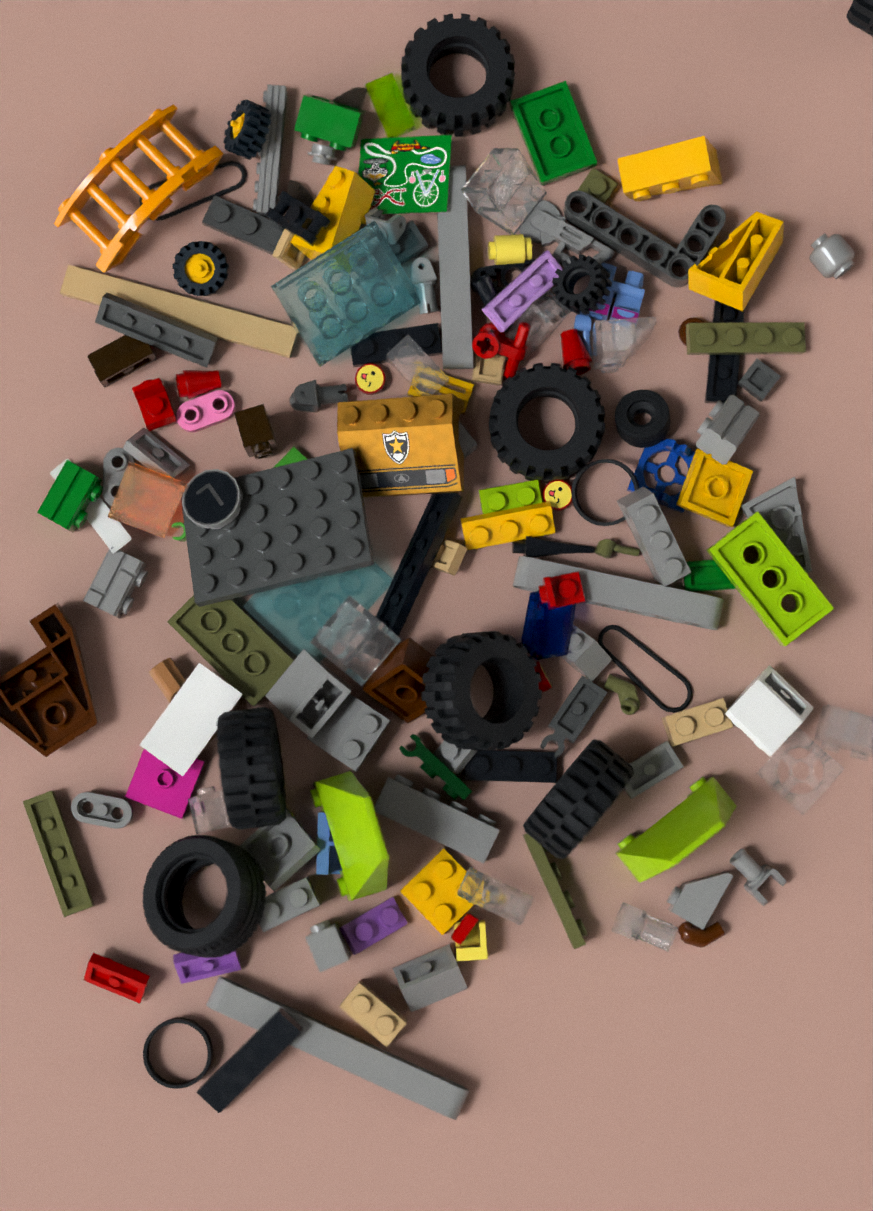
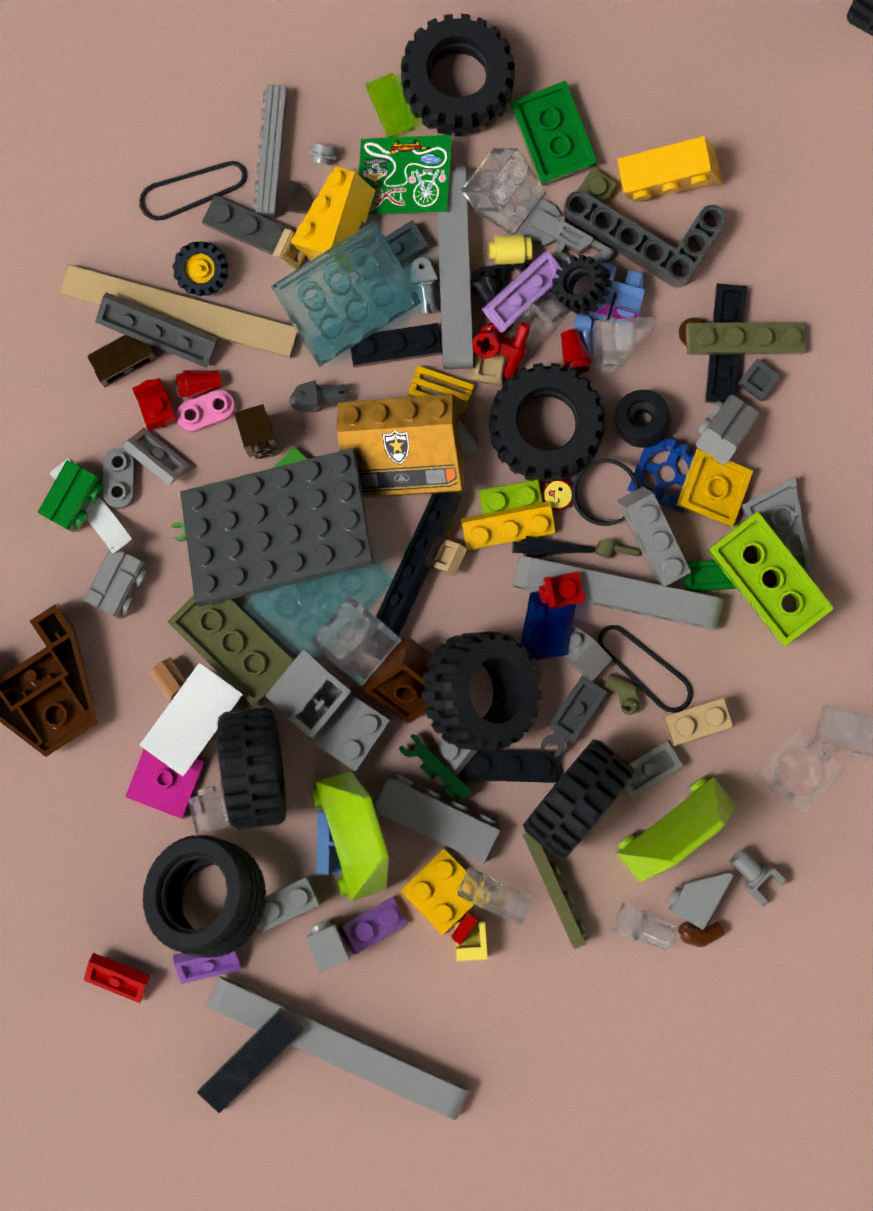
(58, 853): olive plate -> none
(102, 810): light grey plate -> none
(146, 499): clear orange tile -> none
(151, 1071): black tyre -> none
(154, 201): light orange fence -> none
(212, 499): black tile -> none
(247, 129): black wheel -> none
(280, 850): light grey plate -> none
(299, 218): black plate -> none
(329, 121): green brick -> none
(353, 97): clear smoke tile -> none
(370, 379): light yellow tile -> none
(373, 1013): tan brick -> none
(391, 229): light grey piece -> none
(417, 367): clear brick -> none
(430, 978): light grey panel -> none
(545, 683): red tile -> none
(738, 264): yellow wedge -> none
(769, 710): white slope -> none
(832, 255): light grey head -> none

